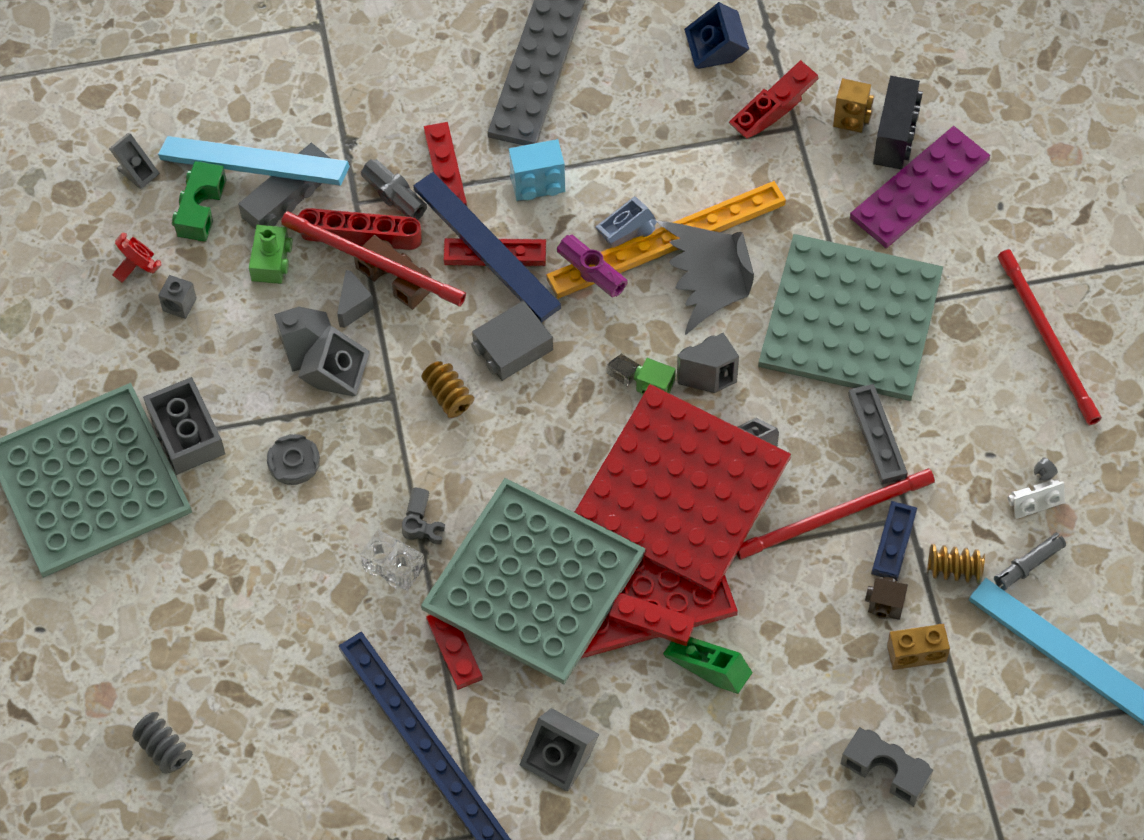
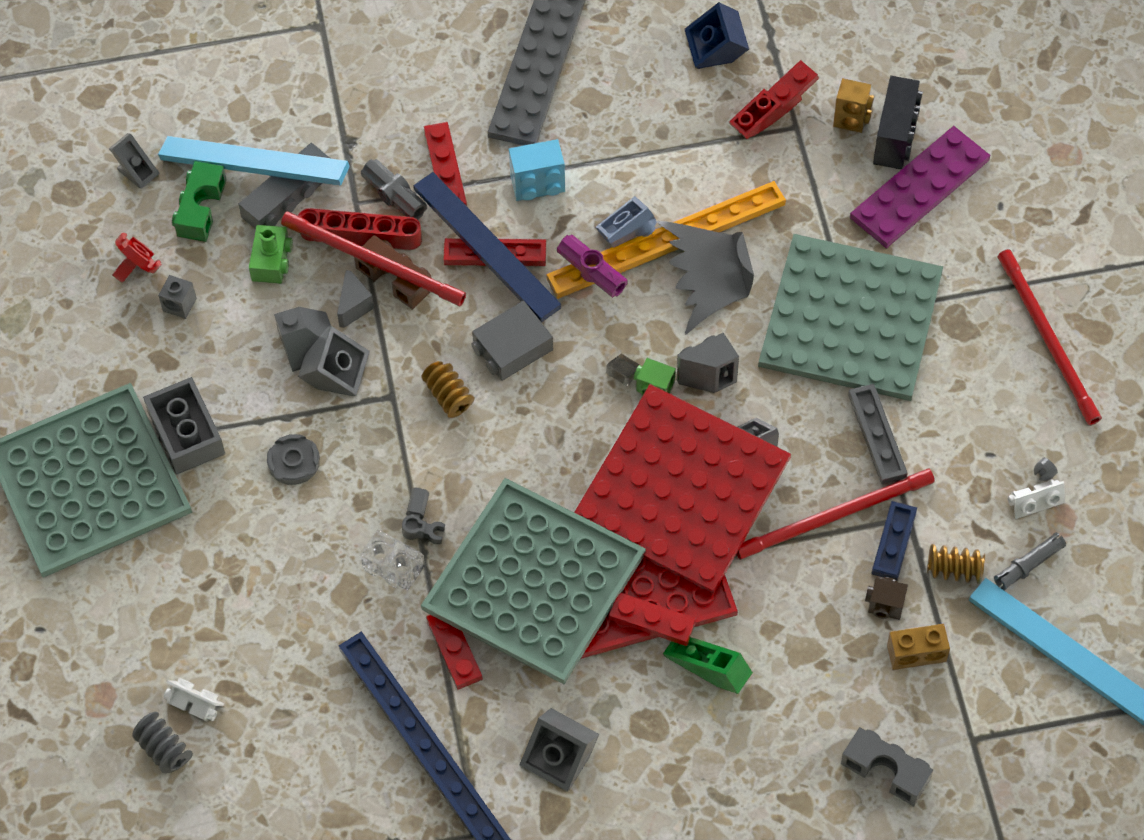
(183, 694): none -> white hinge

